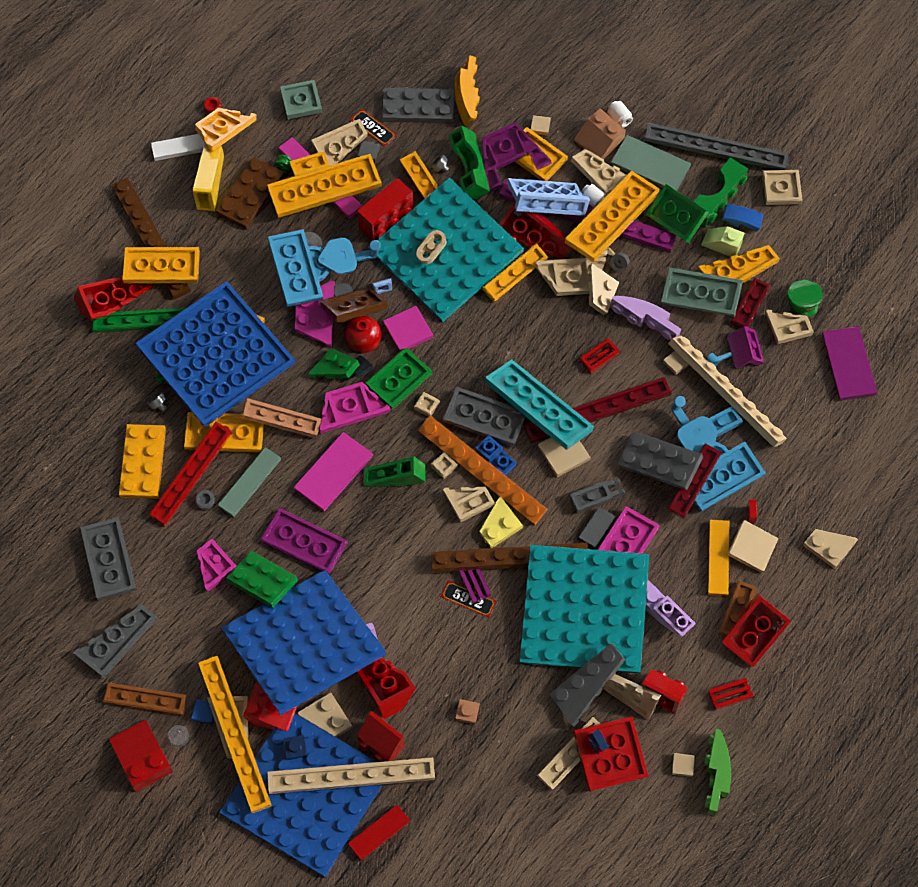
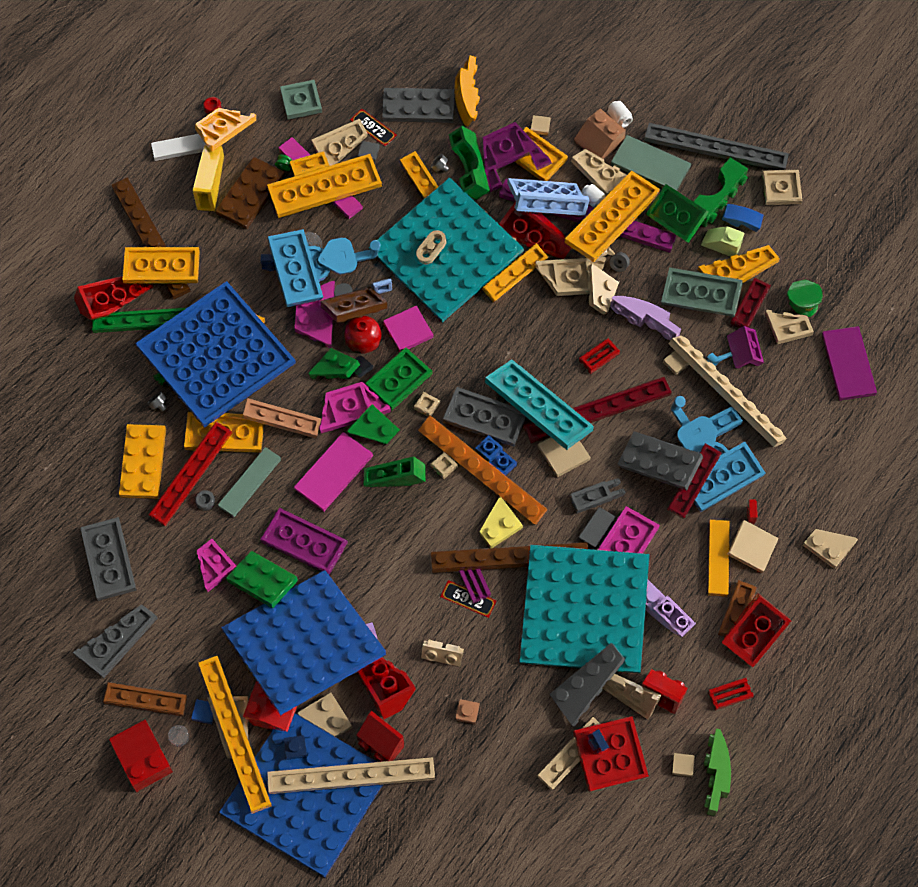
(267, 262): none -> dark blue plate
(374, 426): none -> green wing
(379, 832): red tile -> none
(385, 210): red brick -> none
(434, 652): none -> tan hinge
(468, 501): tan wing -> none

